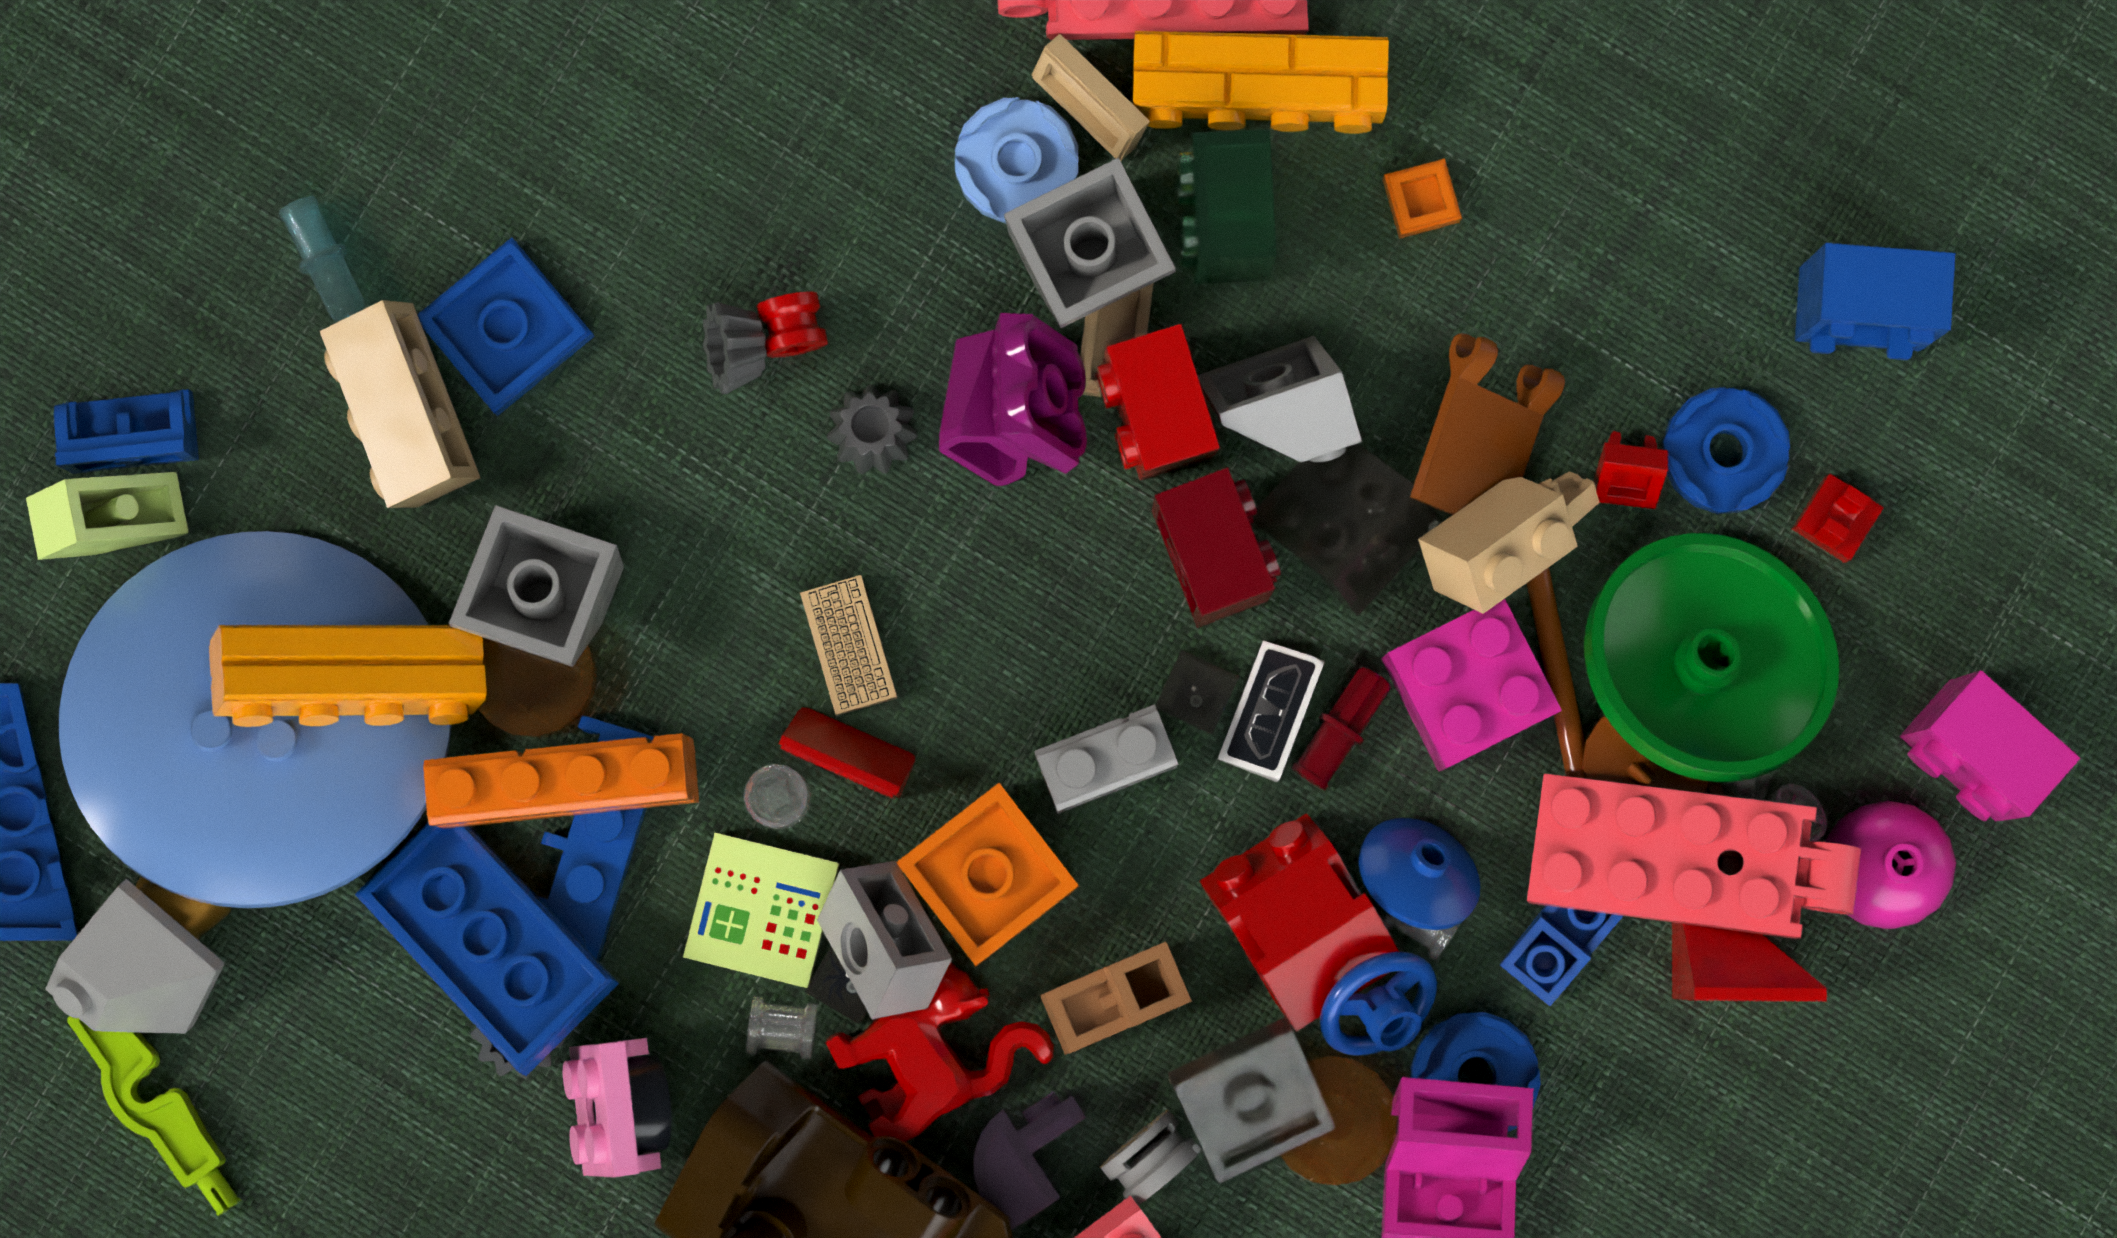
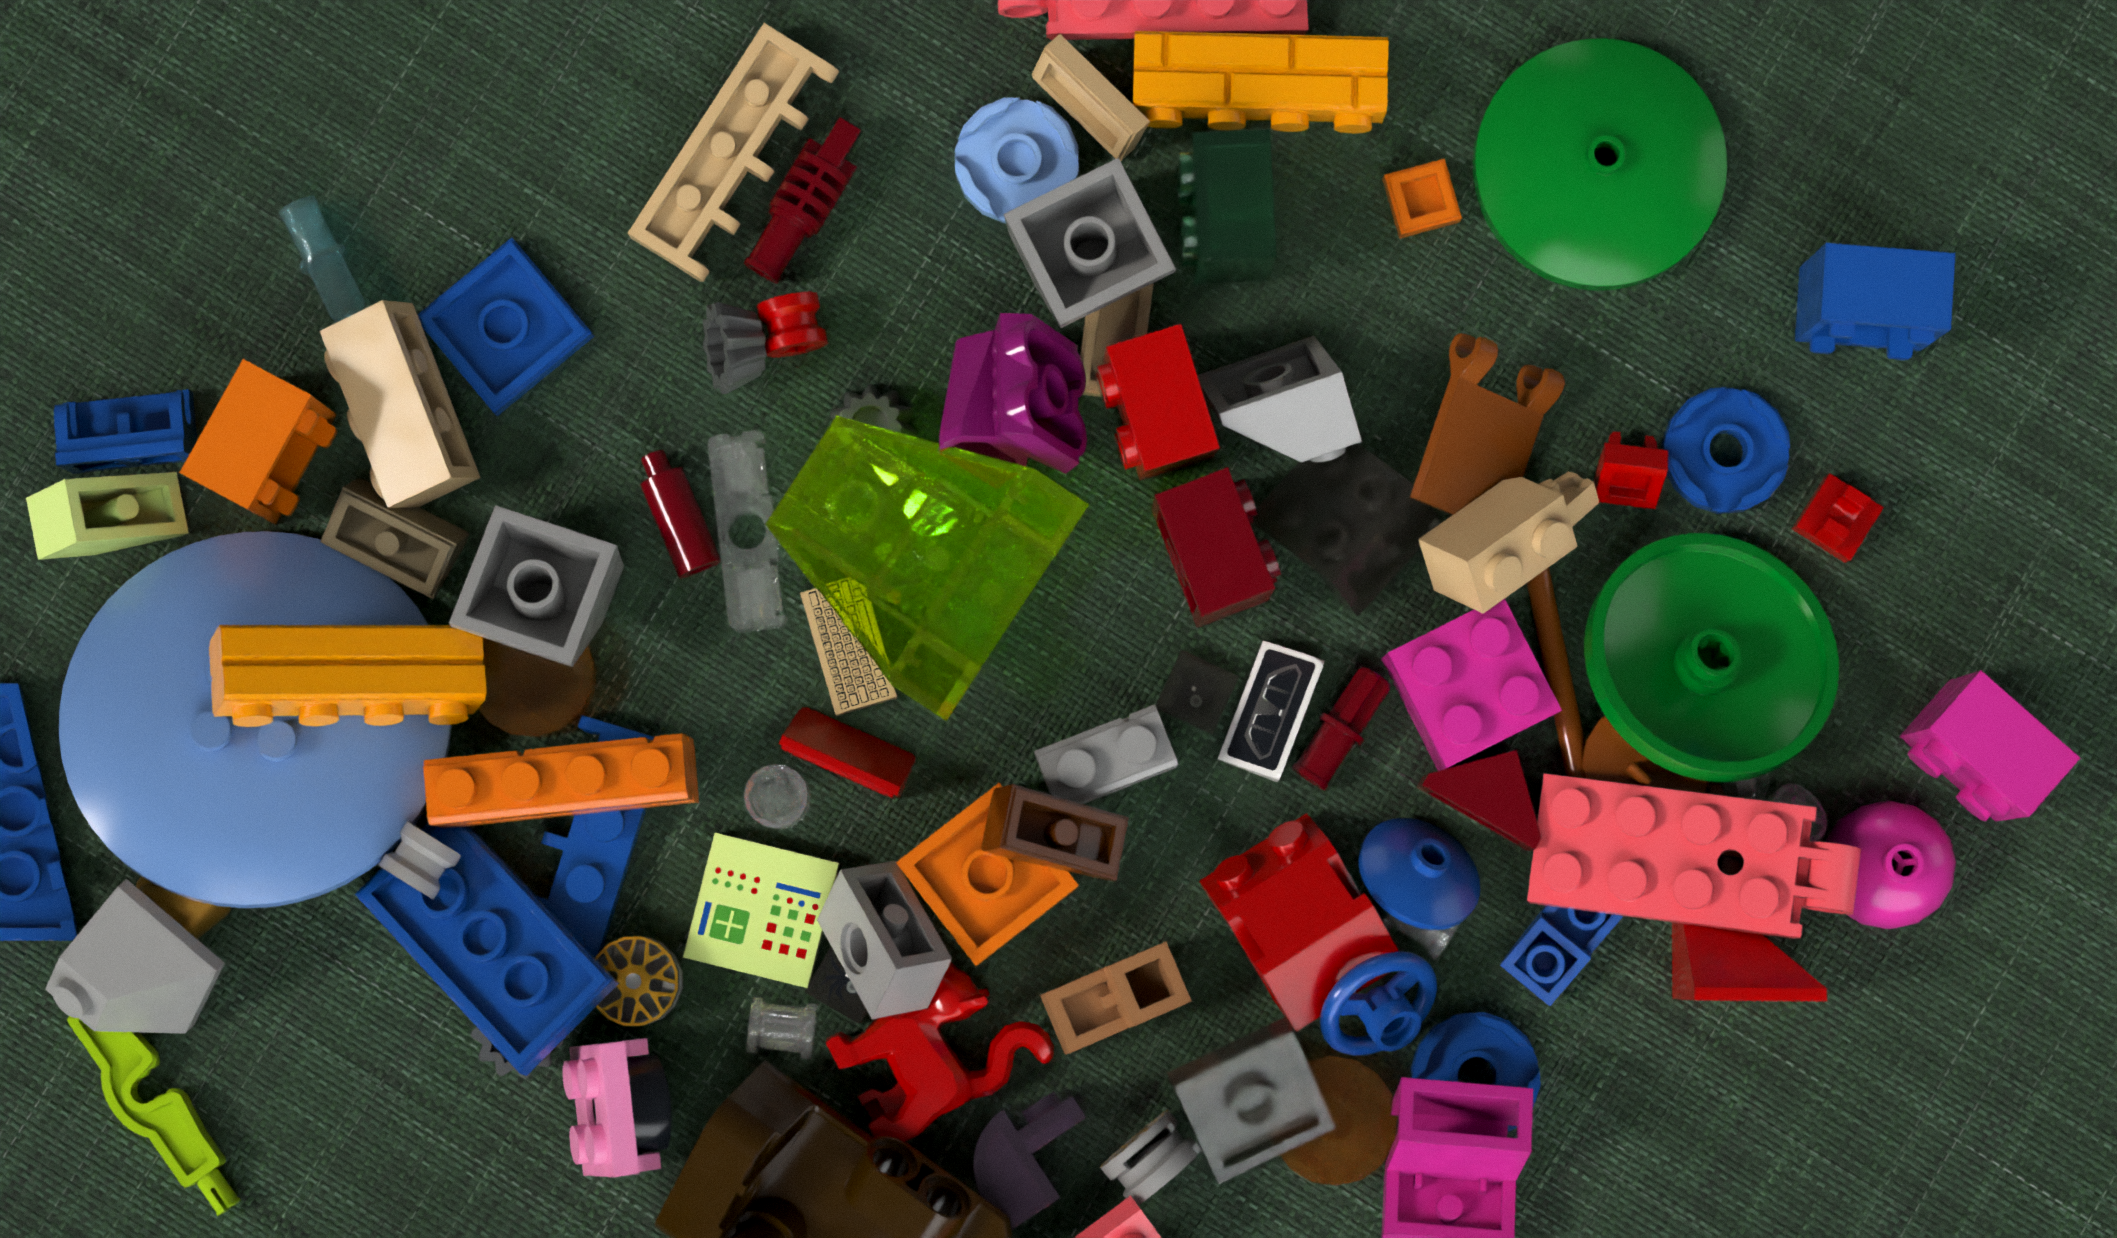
(260, 442): none -> orange container
(394, 541): none -> dark tan slope
(420, 860): none -> light grey wheel
(647, 980): none -> wheel
(678, 516): none -> dark red cylinder
(727, 148): none -> tan hinge
(748, 574): none -> clear piece
(804, 200): none -> dark red hinge
(921, 549): none -> clear neon green wedge
(1054, 832): none -> reddish brown slope
(1491, 794): none -> dark red slope
(1591, 220): none -> green dish

